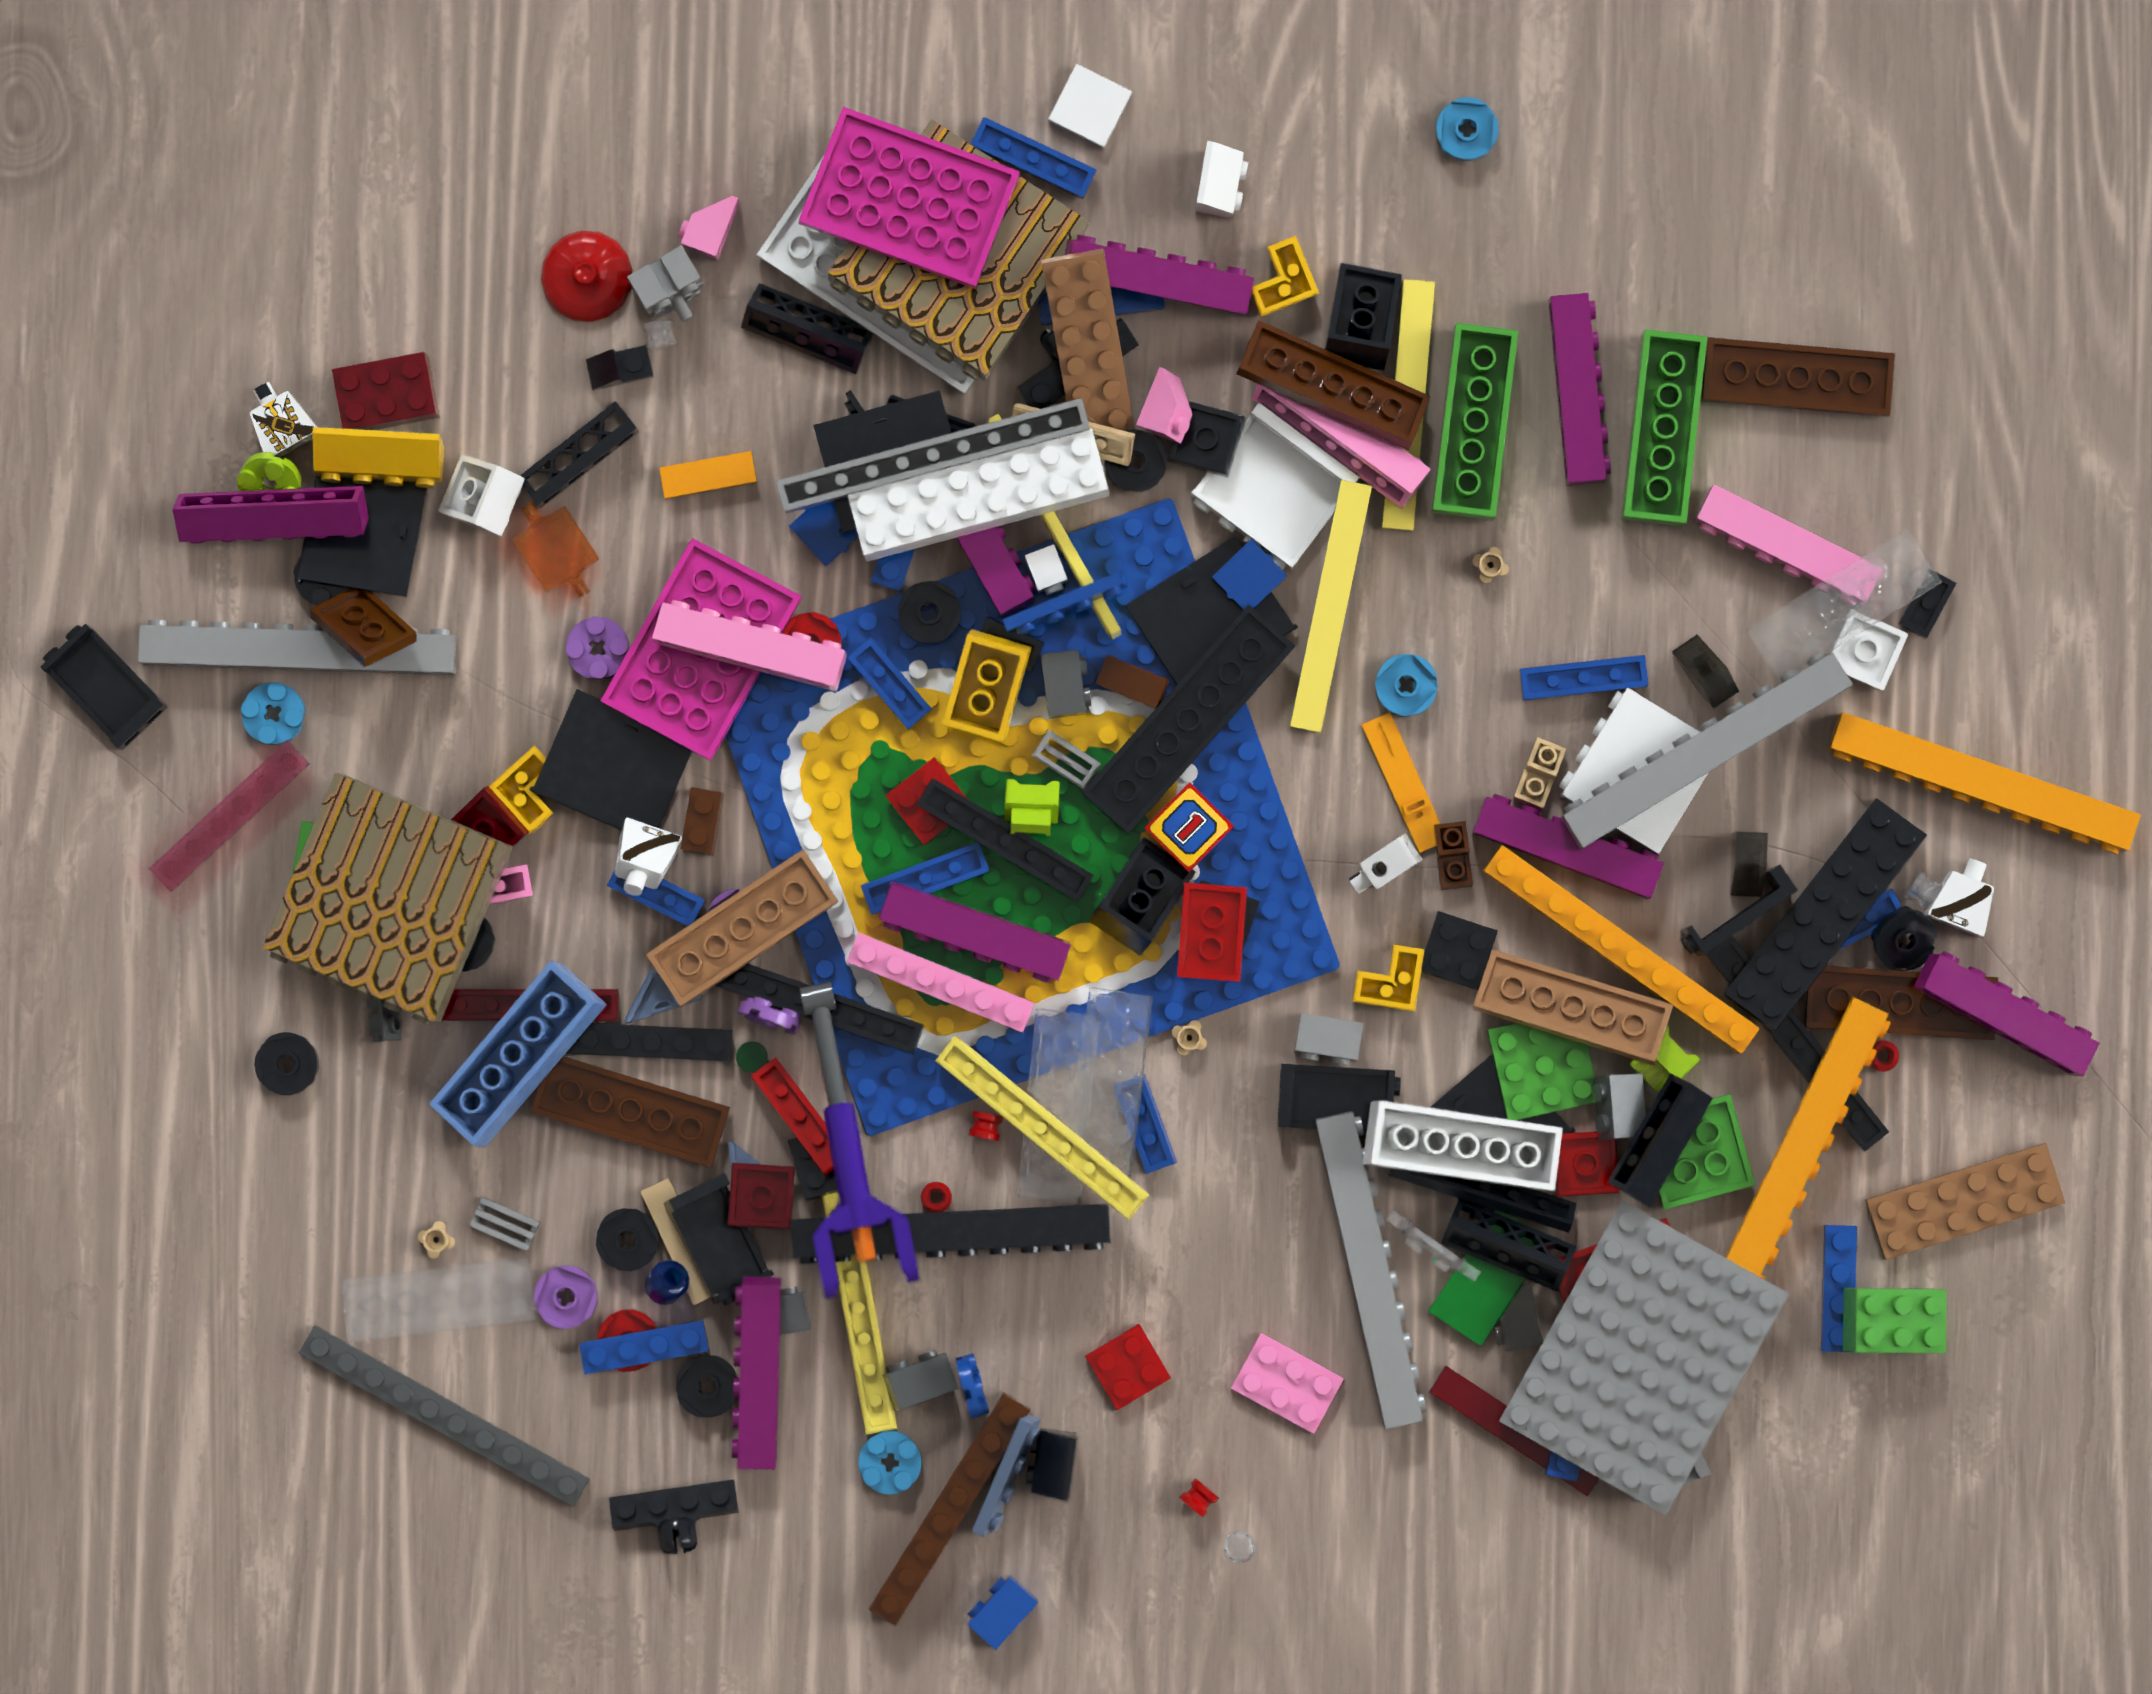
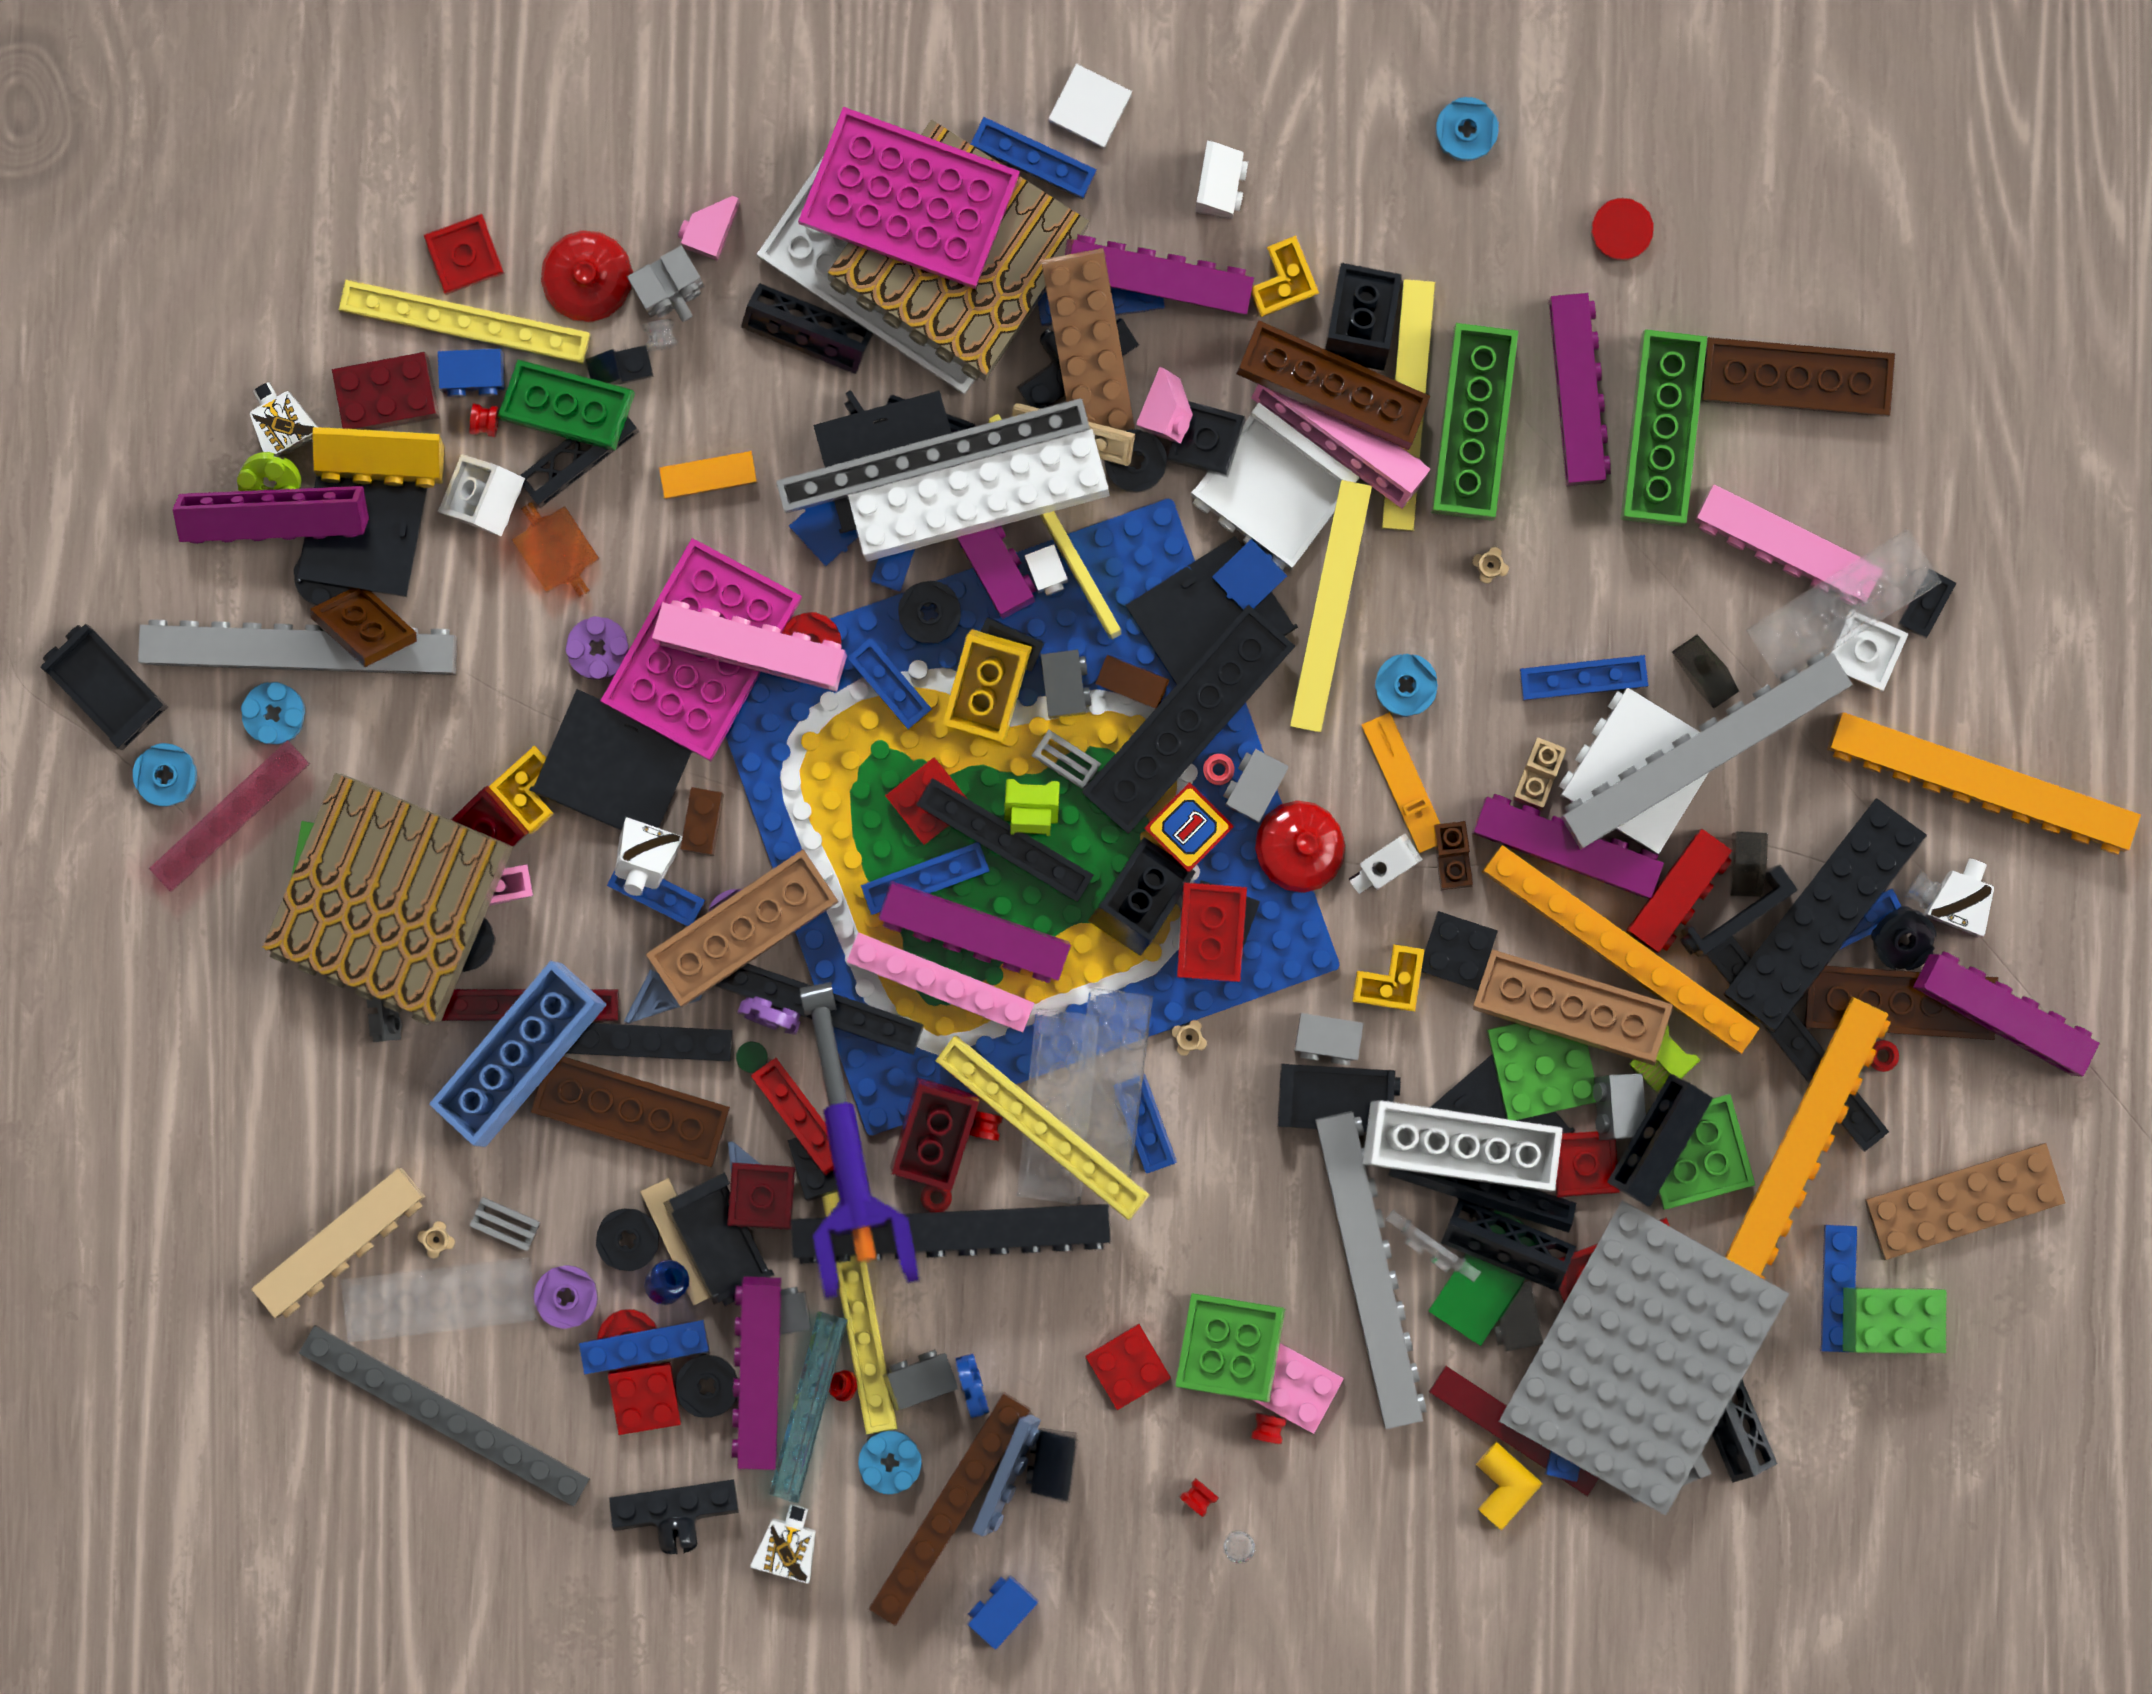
(151, 787): none -> dark azure plate
(301, 1074): black plate -> none
(338, 1242): none -> tan brick
(463, 254): none -> red tile
(464, 321): none -> light yellow tile
(471, 371): none -> blue brick
(484, 420): none -> red wheel
(566, 405): none -> green tile
(644, 1398): none -> red plate
(787, 1547): none -> torso
(808, 1406): none -> clear light blue plate
(843, 1385): none -> red plate
(934, 1134): none -> dark red brick
(1078, 599): blue plate -> none
(1218, 759): none -> coral plate
(1230, 1347): none -> bright green plate
(1256, 785): none -> light grey brick
(1268, 1428): none -> red wheel
(1300, 846): none -> red hat
(1514, 1484): none -> yellow brick
(1622, 229): none -> red tile
(1679, 891): none -> red brick
(1736, 1445): none -> black fence

